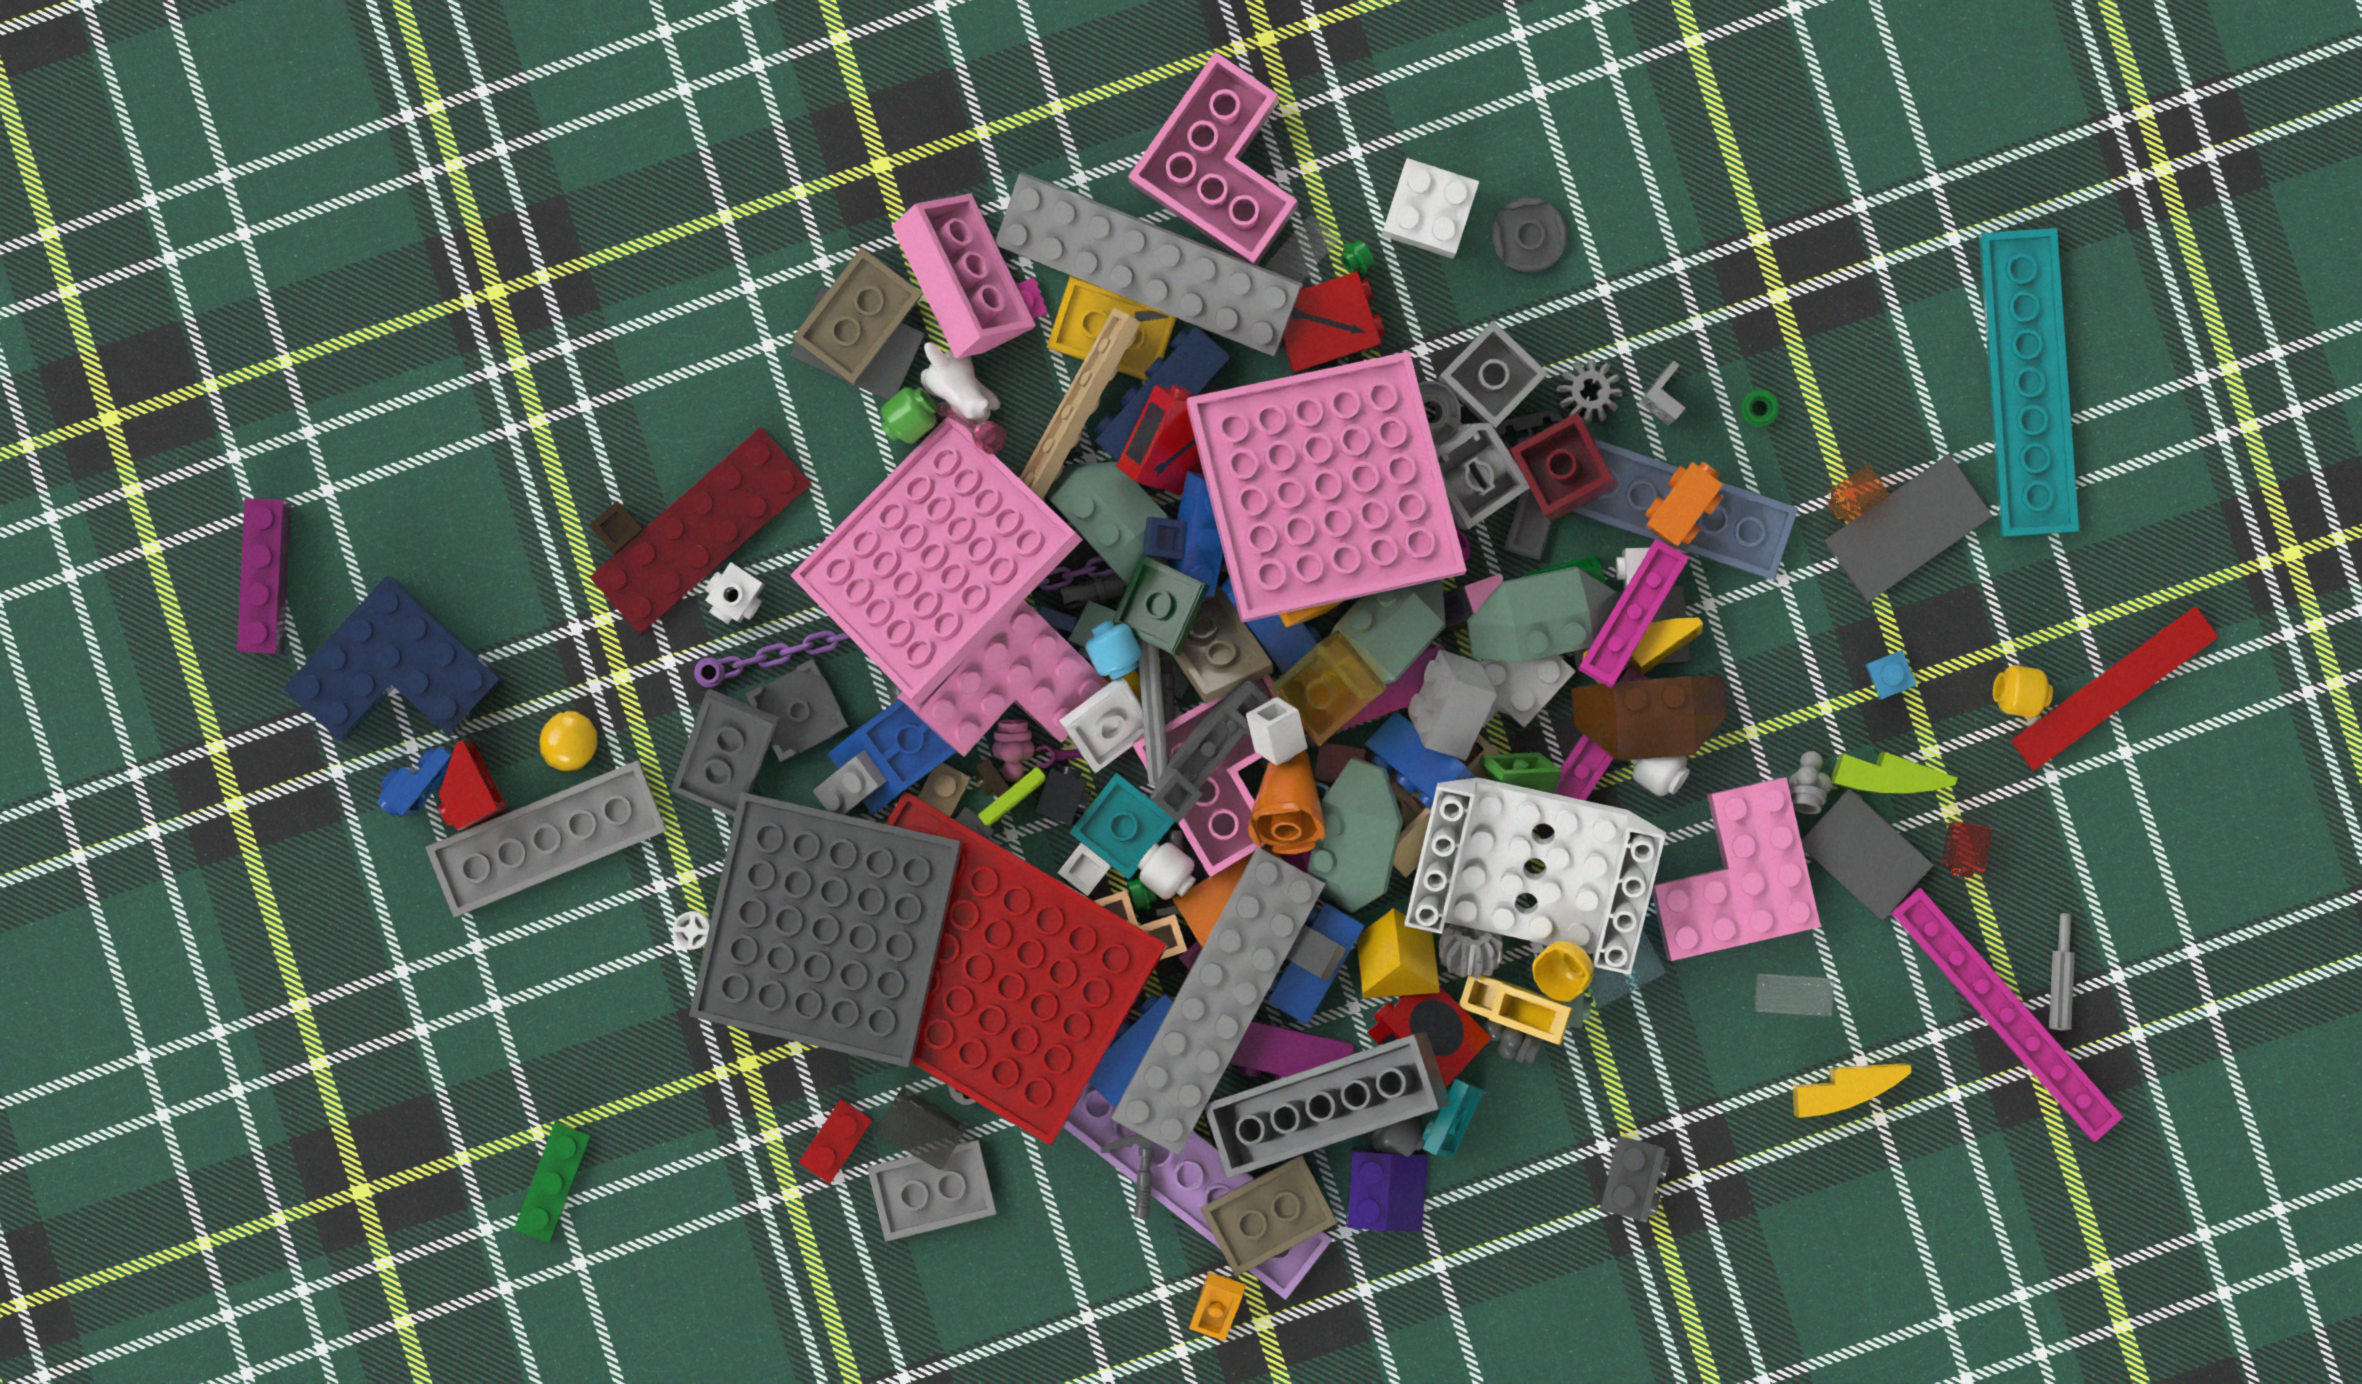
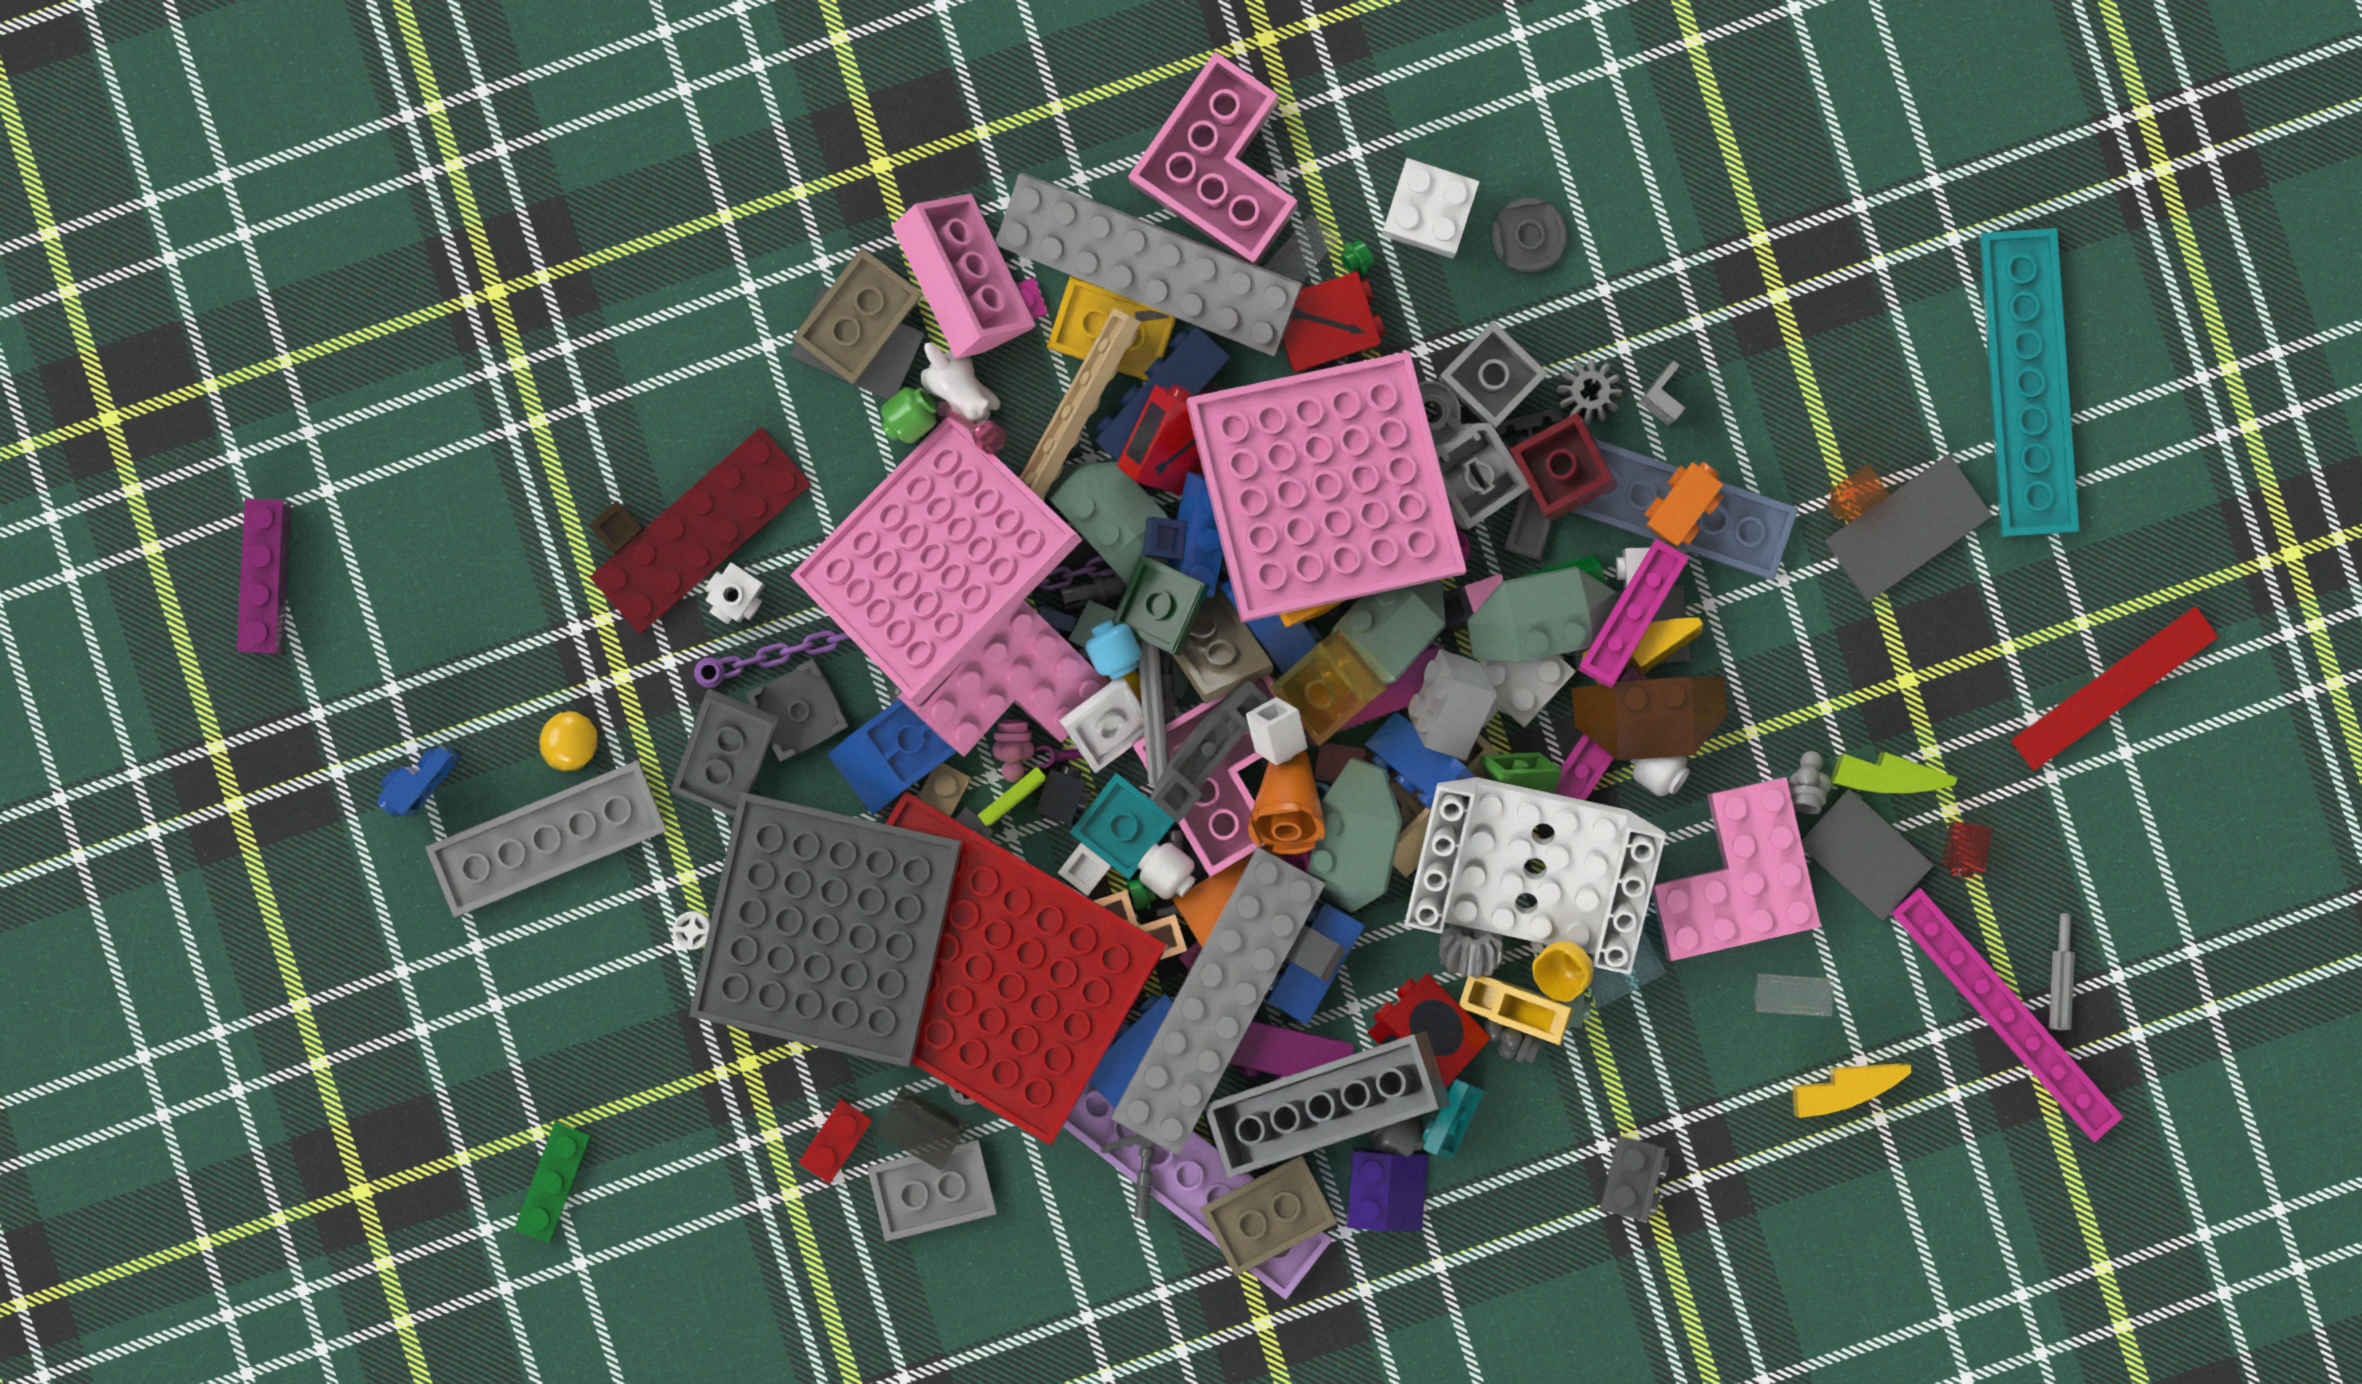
(389, 646): dark blue brick -> none
(468, 789): red slope -> none
(850, 784): light grey plate -> none
(991, 778): dark brown plate -> none
(1217, 1306): light orange slope -> none
(1396, 958): yellow slope -> none
(1768, 400): green plate -> none
(1890, 674): dark azure plate -> none
(2022, 691): yellow head -> none

